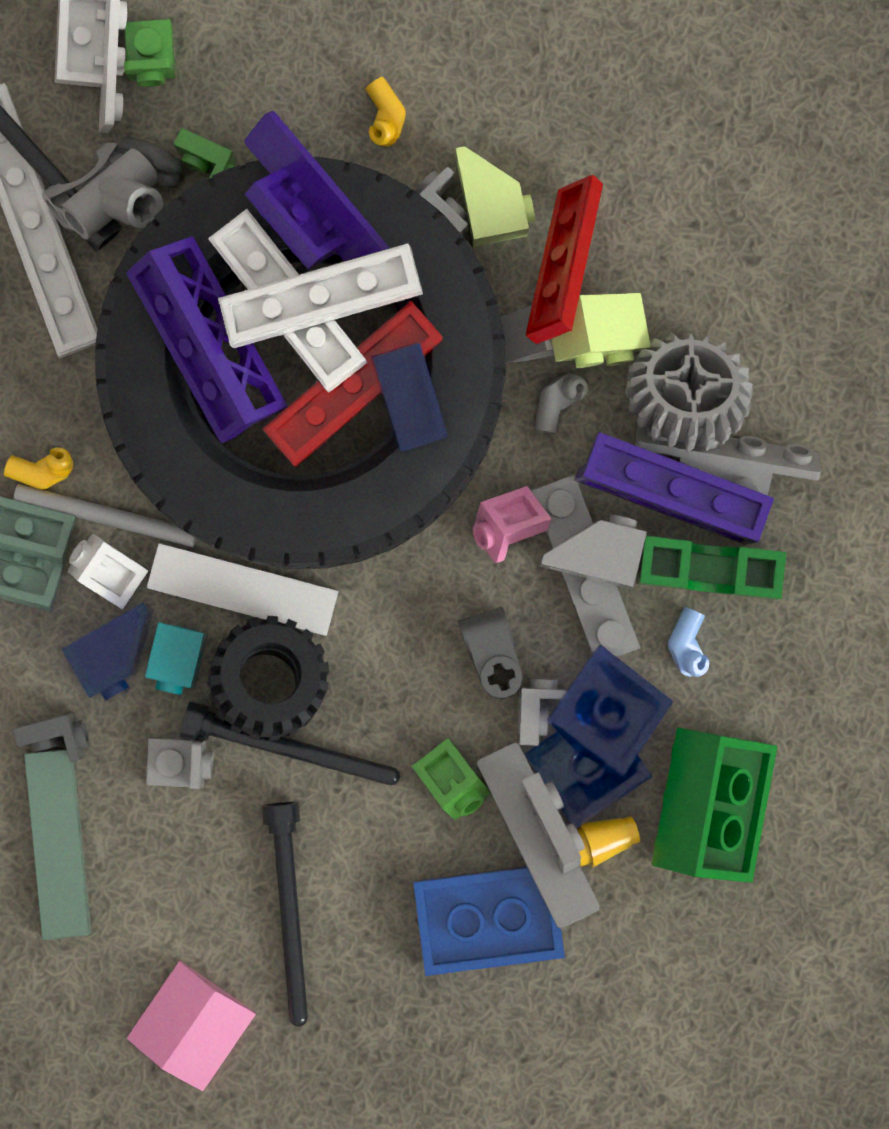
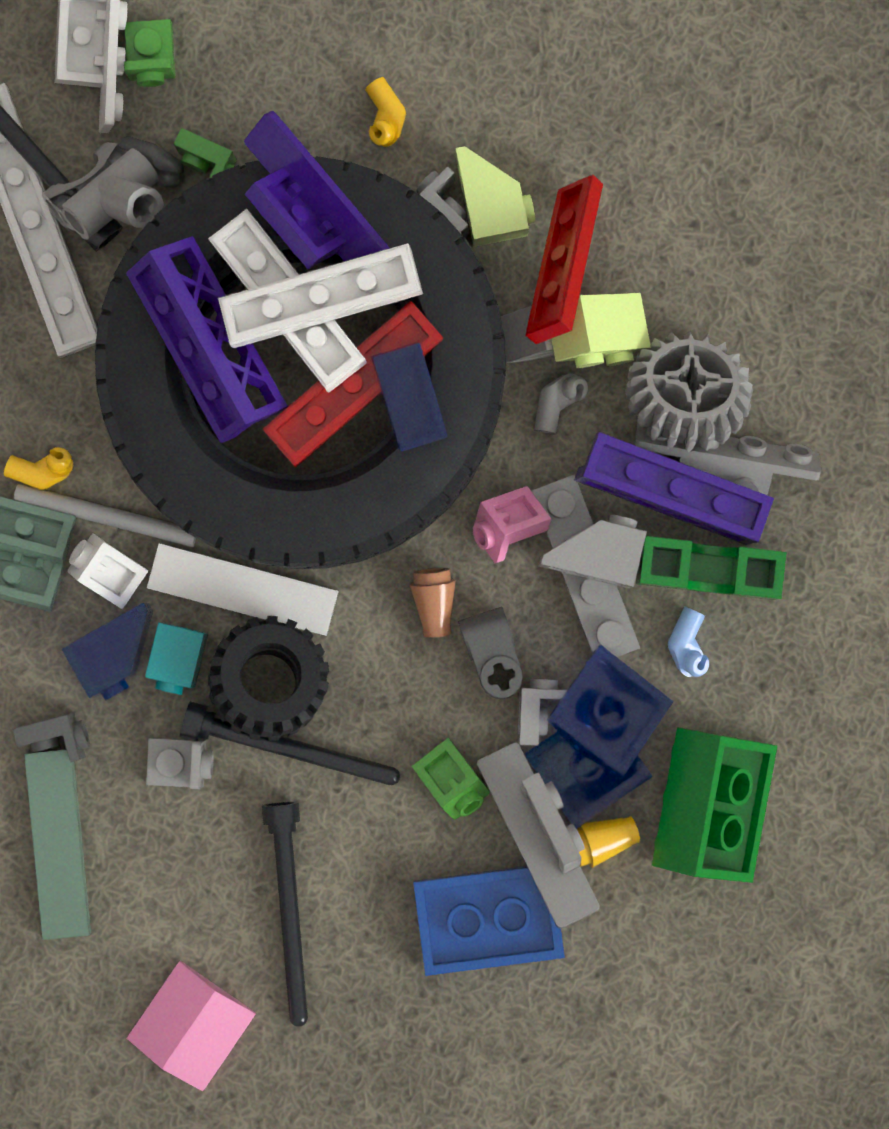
(434, 598): none -> nougat cone

